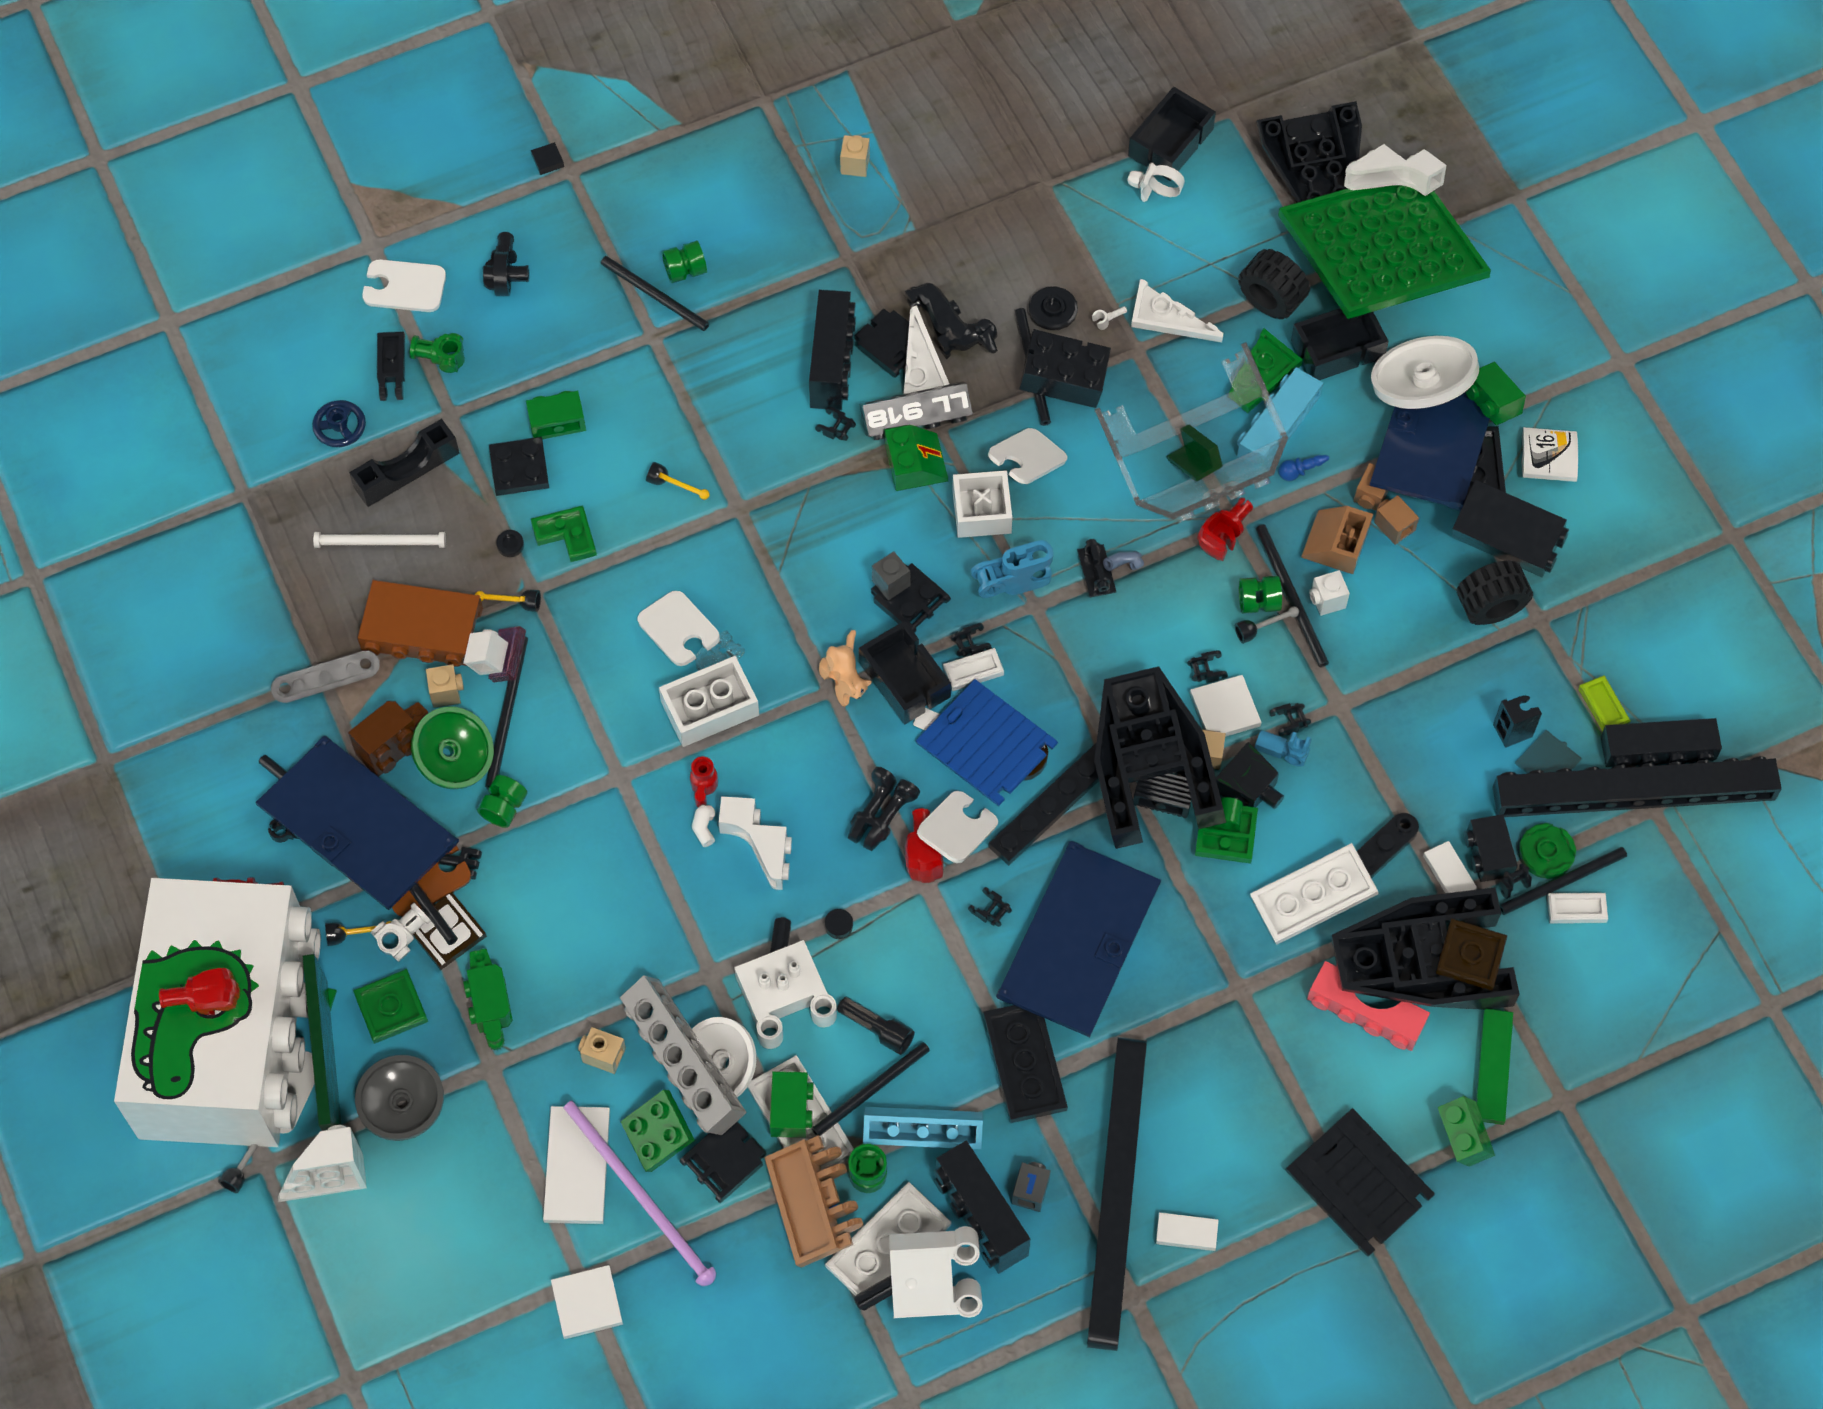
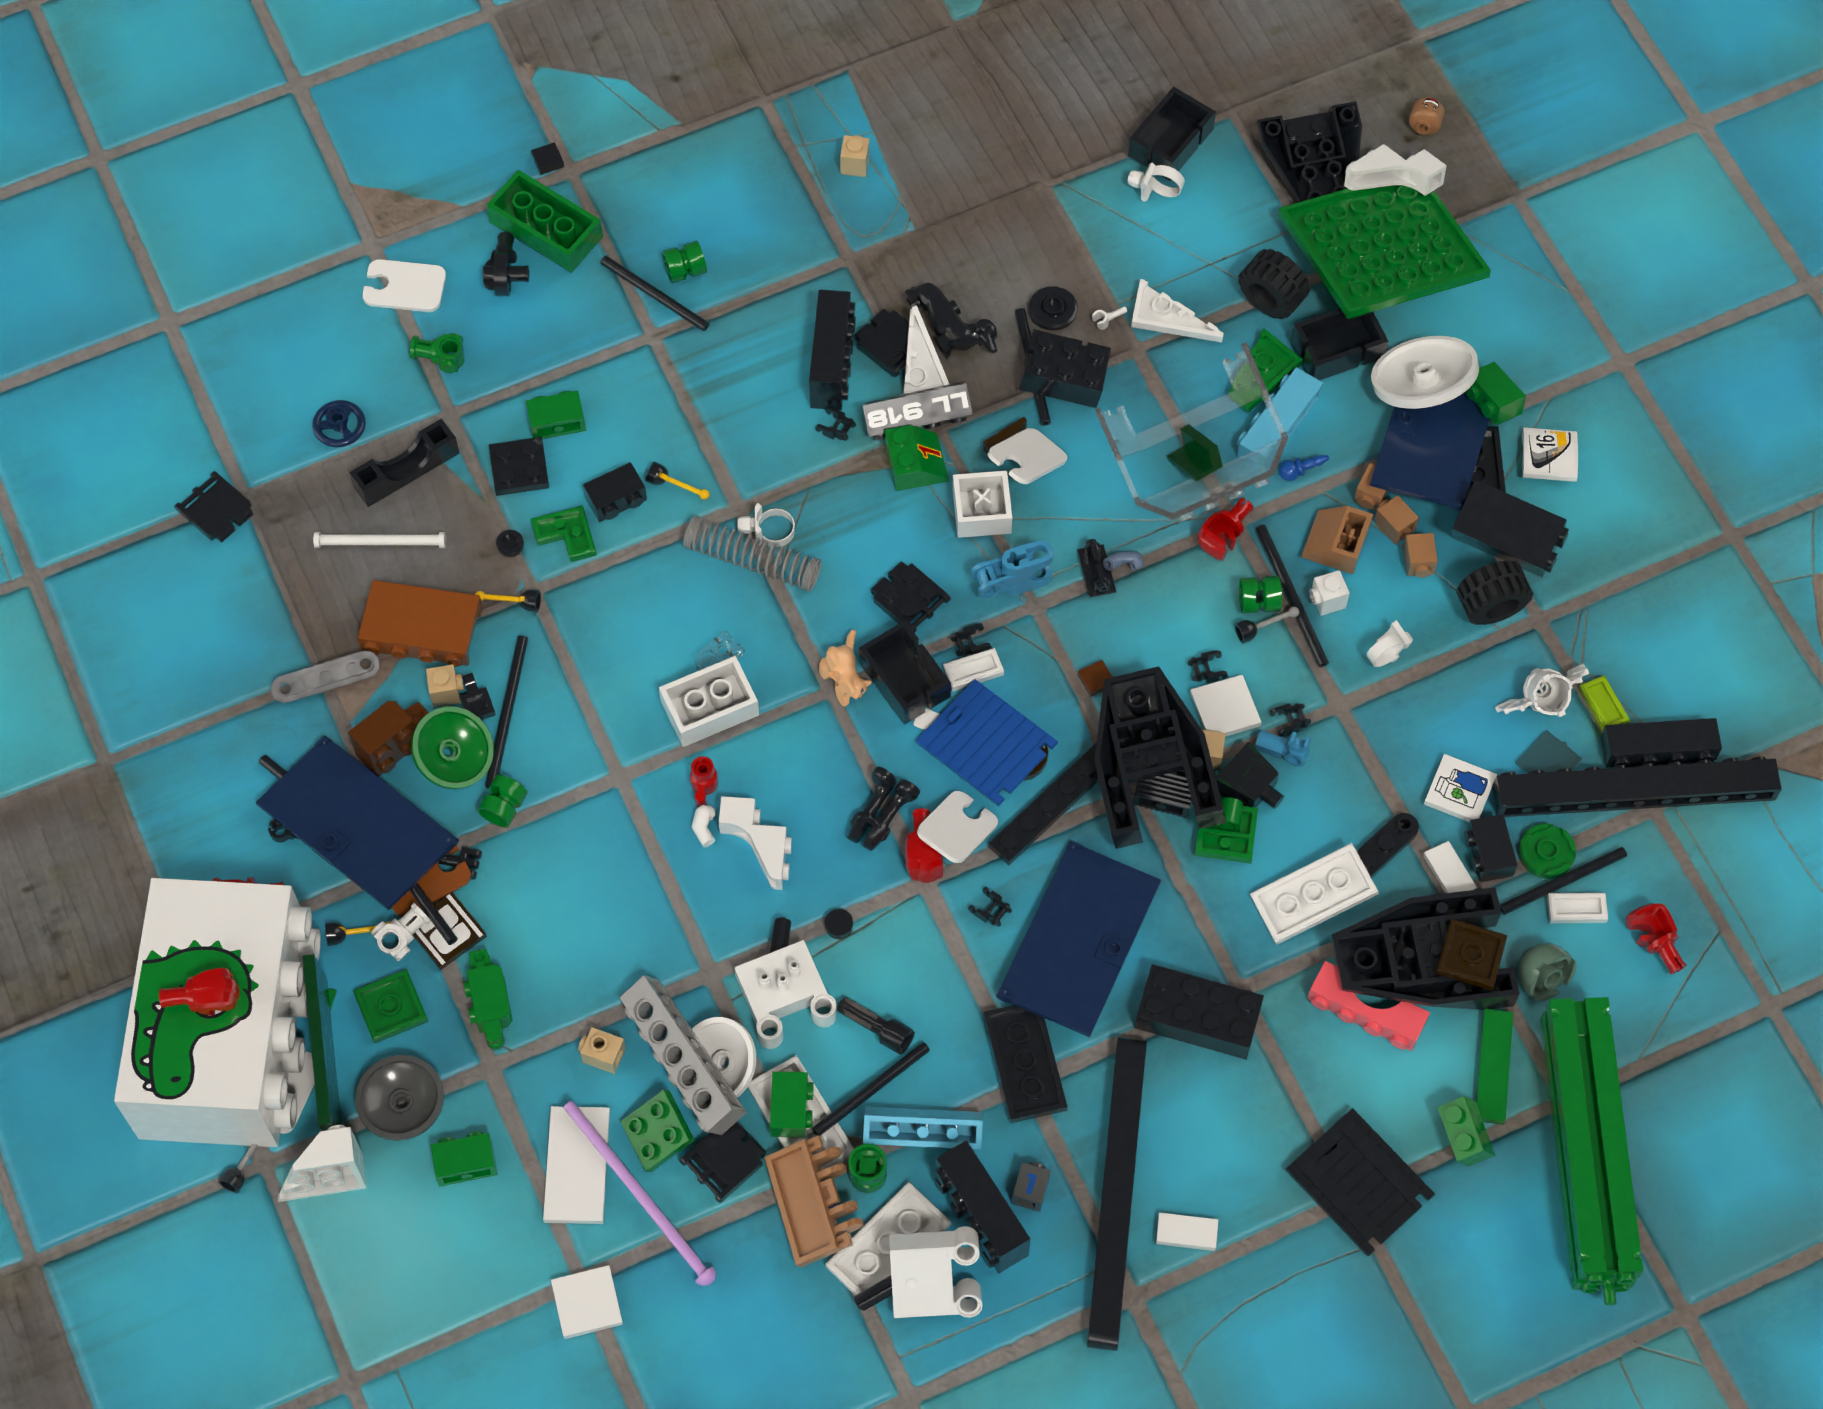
(216, 508): none -> black plate
(391, 363): black hinge -> none
(463, 1158): none -> green brick
(476, 700): none -> black plate
(485, 652): white brick -> none
(515, 638): clear pink tile -> none
(545, 221): none -> green brick
(615, 492): none -> black brick
(675, 621): white piece -> none
(693, 534): none -> light grey piece
(747, 525): none -> white piece
(891, 575): dark grey brick -> none
(1004, 434): none -> dark brown piece
(1093, 677): none -> reddish brown tile
(1199, 1011): none -> black brick
(1389, 646): none -> white piece
(1420, 554): none -> medium nougat brick
(1426, 116): none -> medium nougat head
(1460, 789): none -> white tile
(1510, 879): black piece -> none
(1514, 723): black hinge -> none
(1545, 969): none -> sand green cylinder
(1553, 697): none -> white helmet
(1591, 1146): none -> green brick
(1660, 926): none -> red piece

